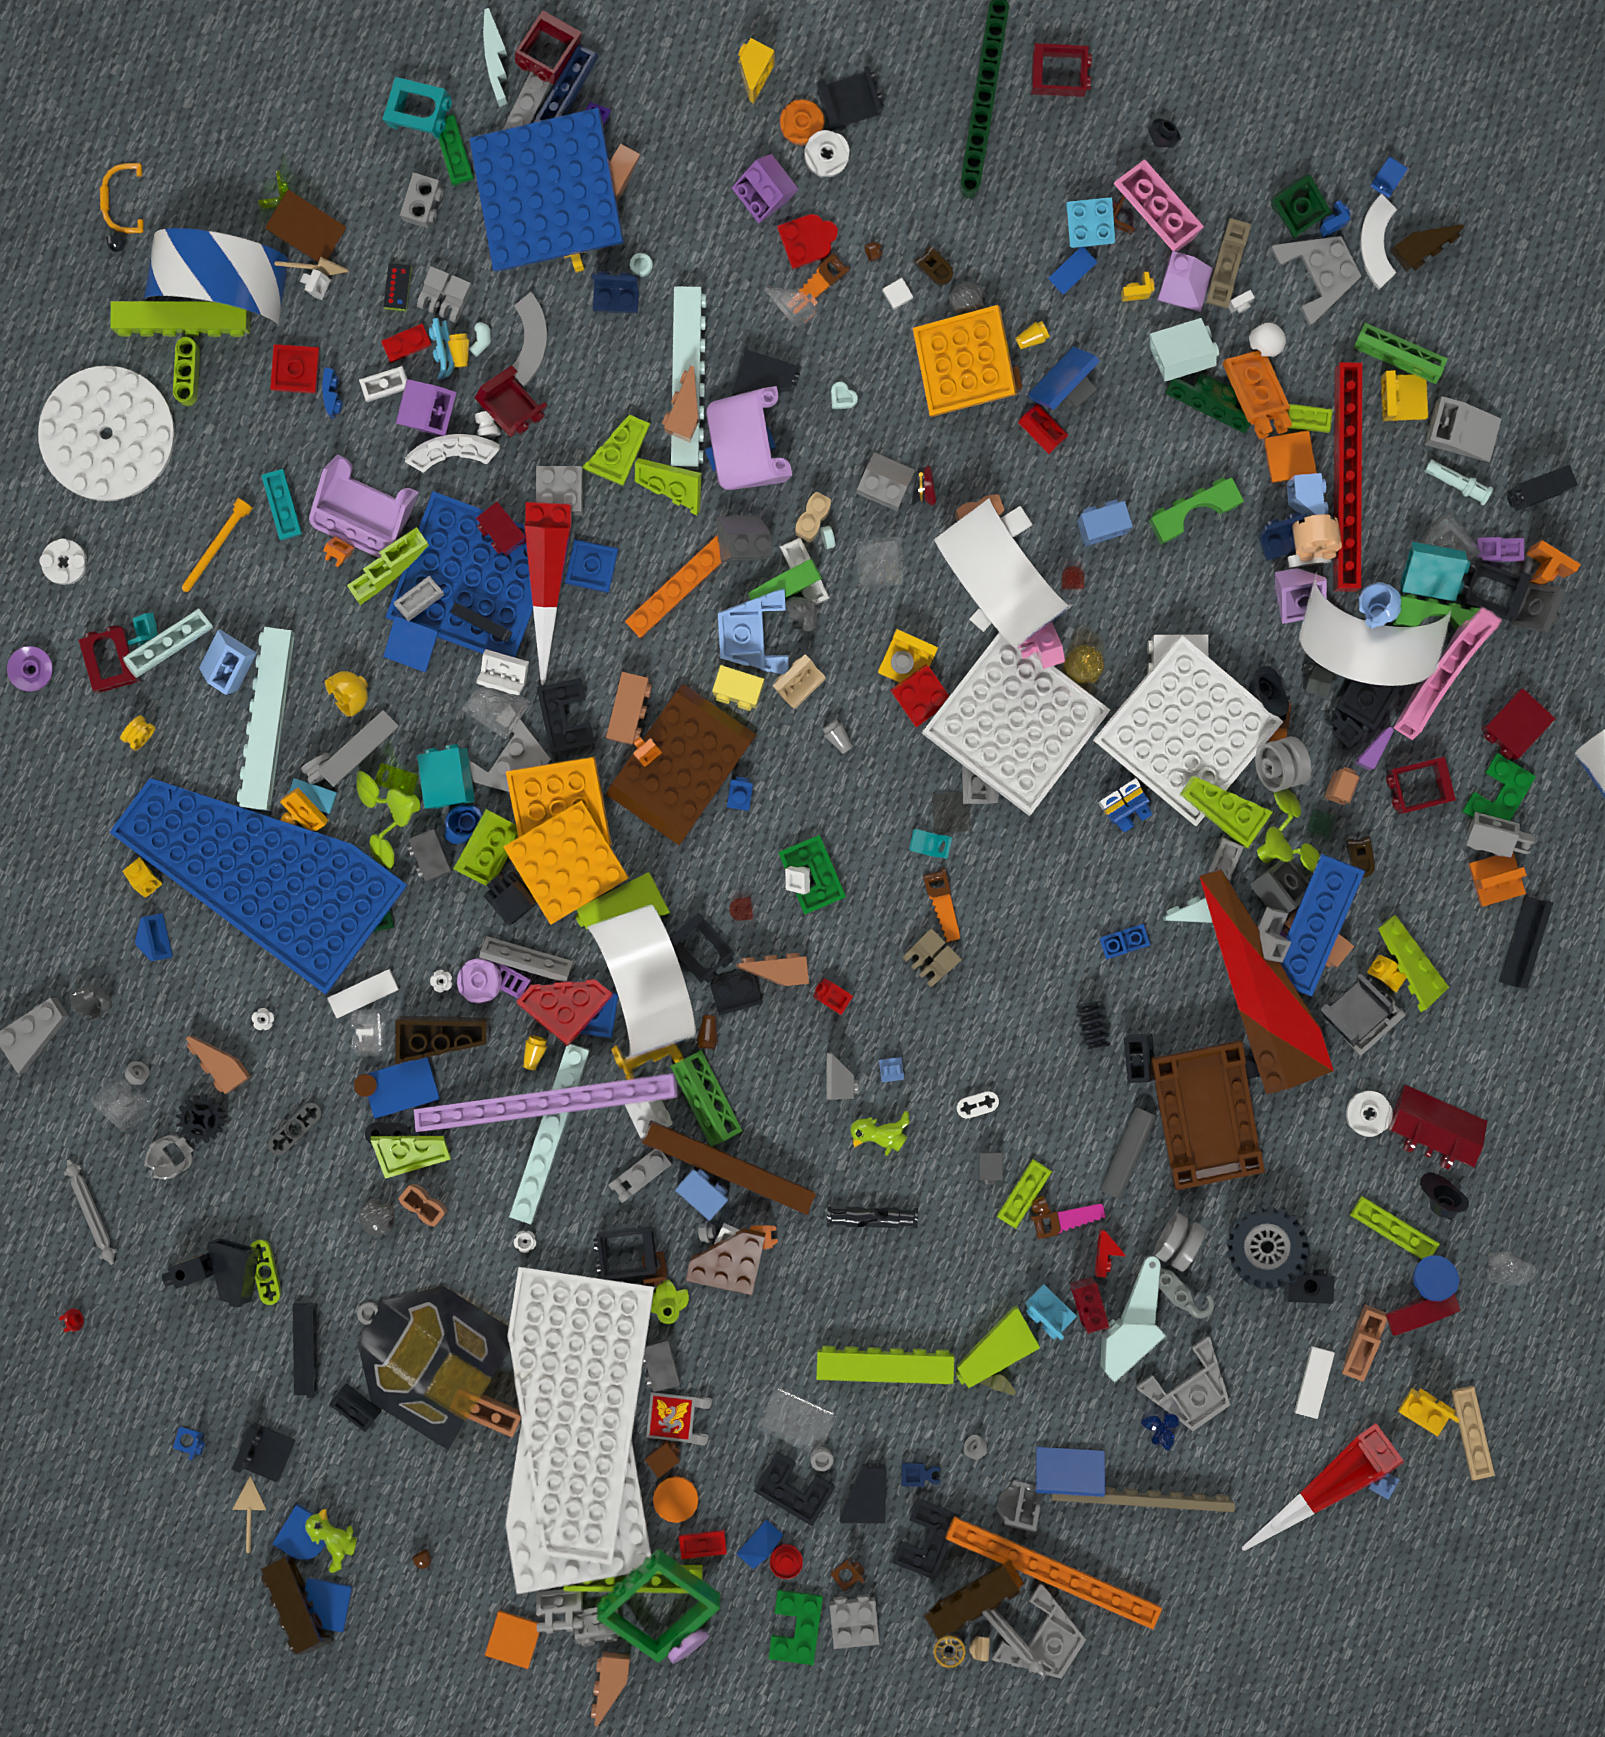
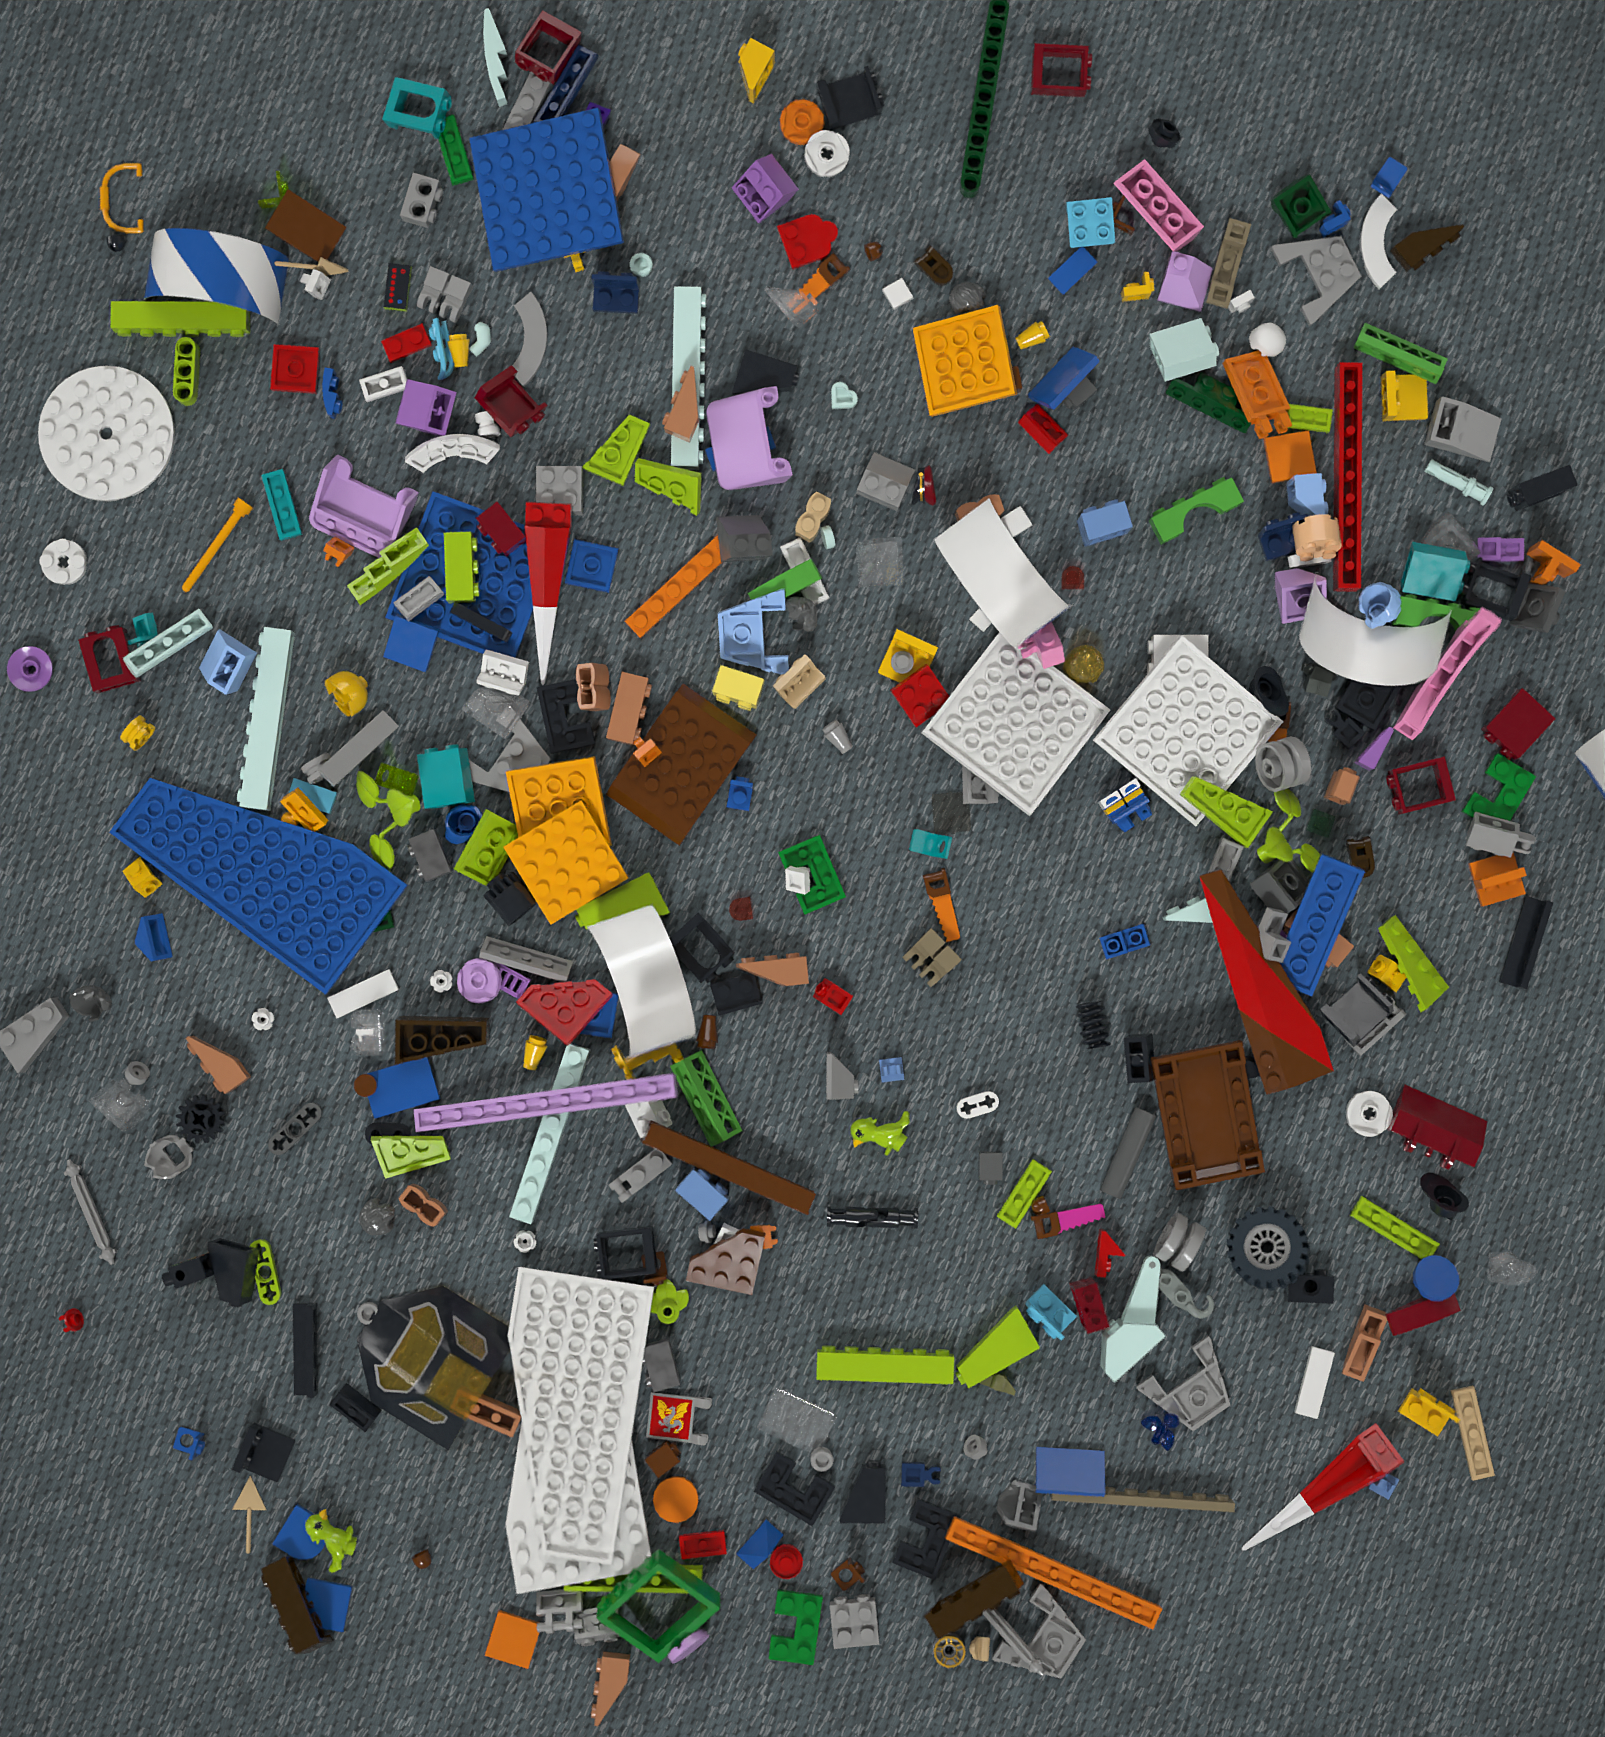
(461, 567): none -> lime brick
(593, 685): none -> nougat brick

